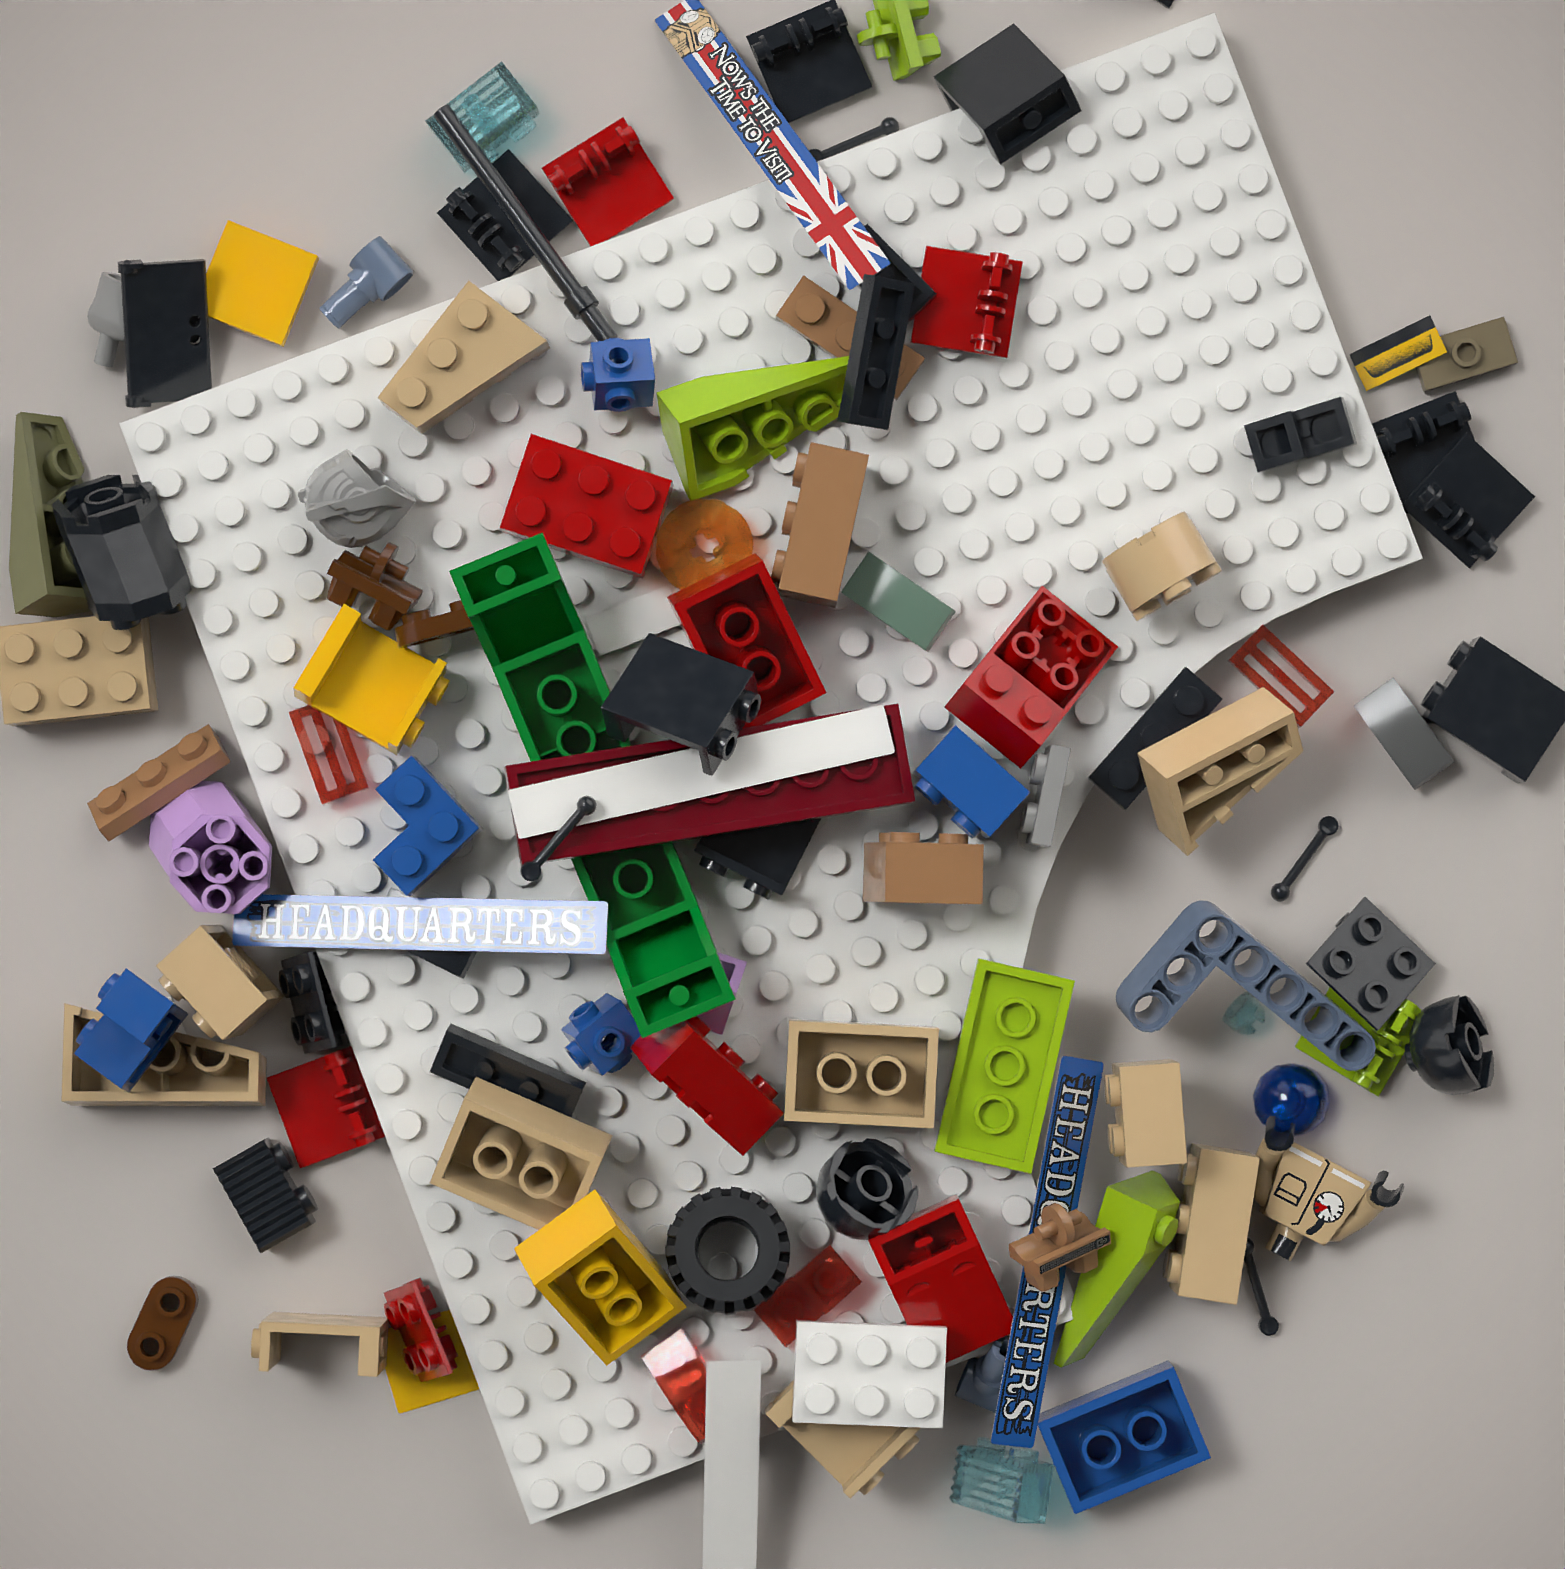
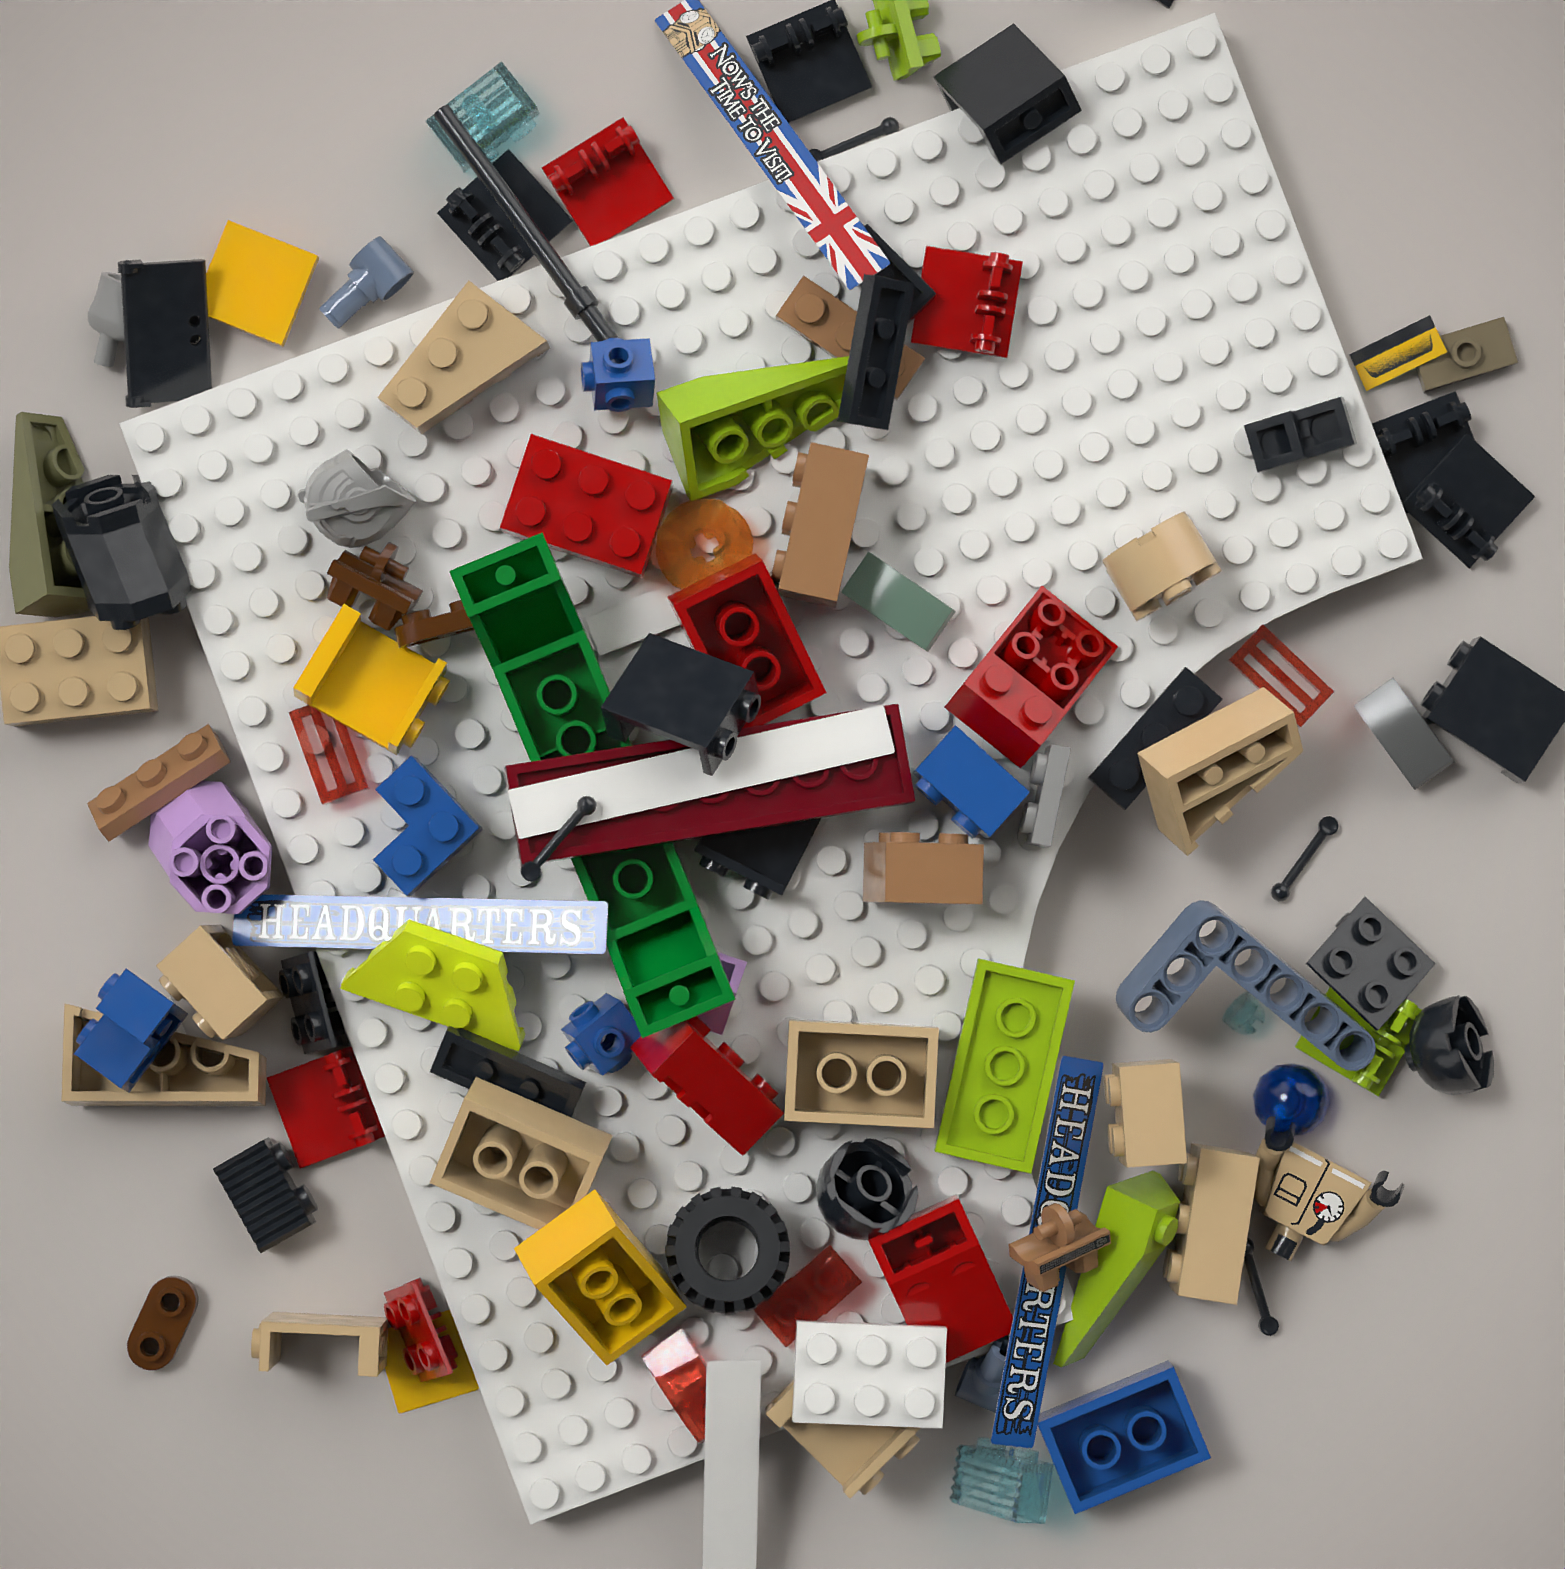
(441, 981): none -> neon yellow wing

